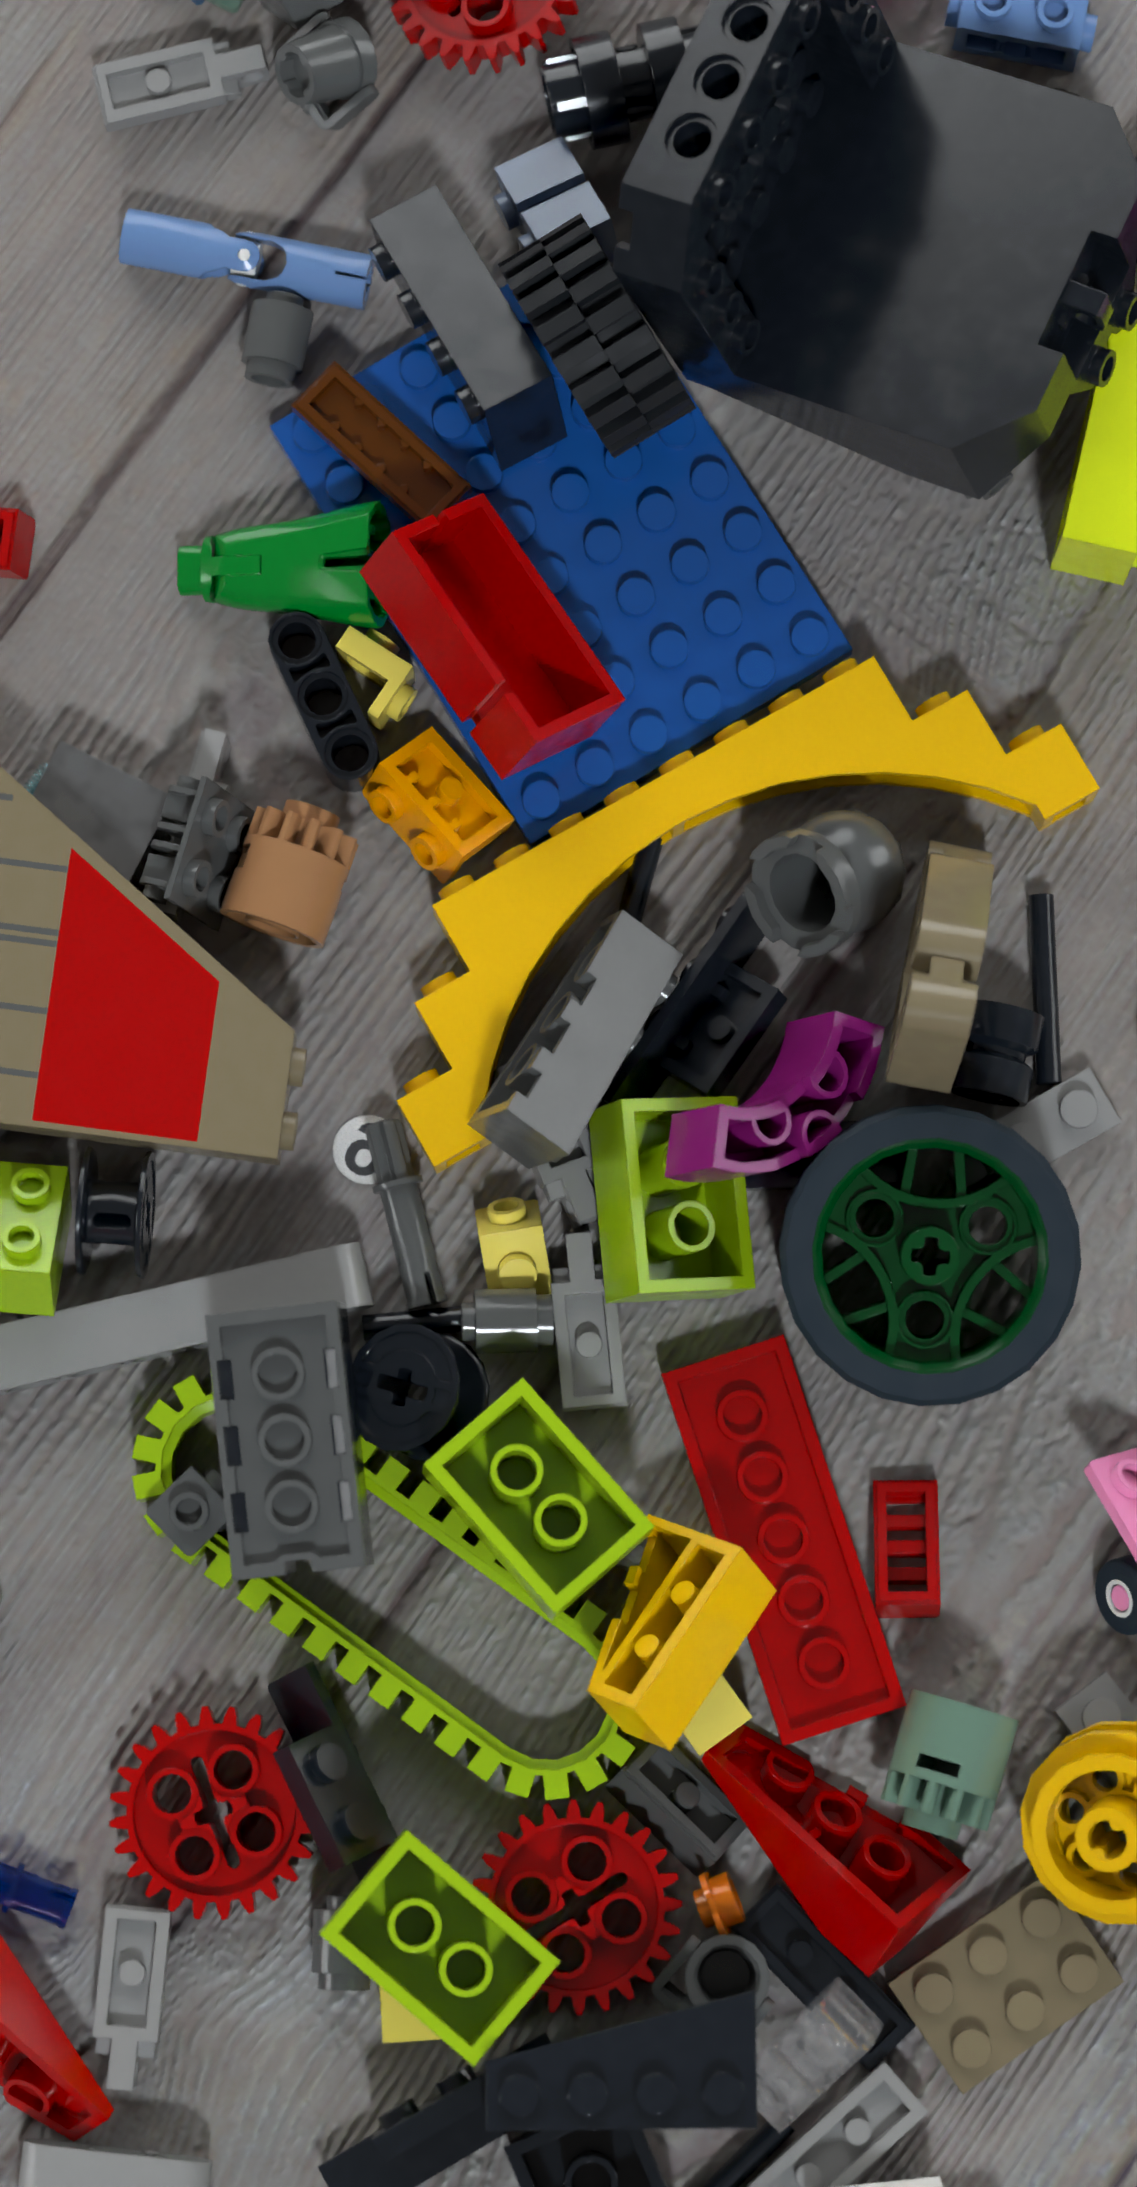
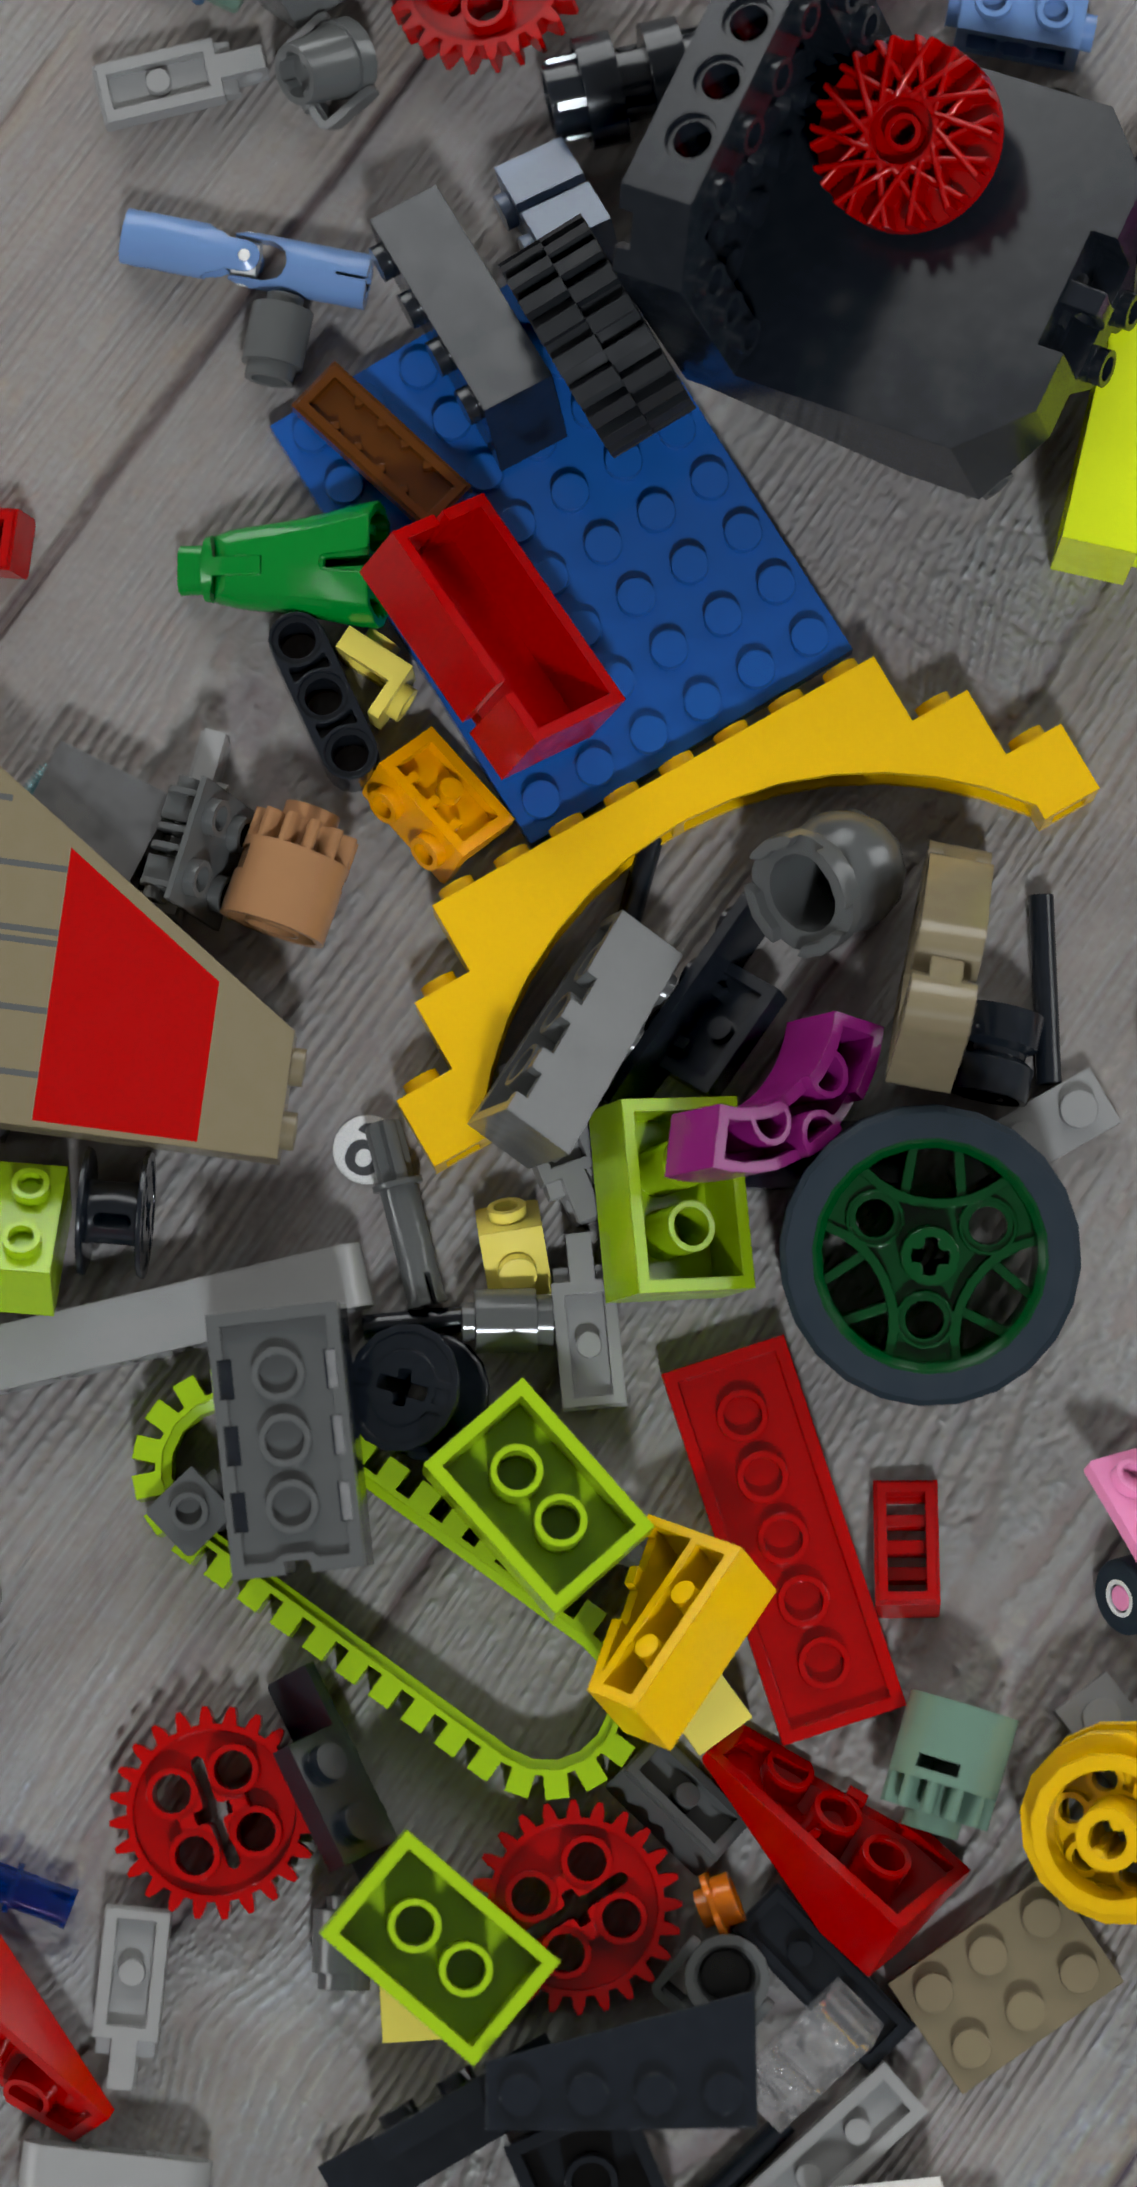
(874, 112): none -> red wheel

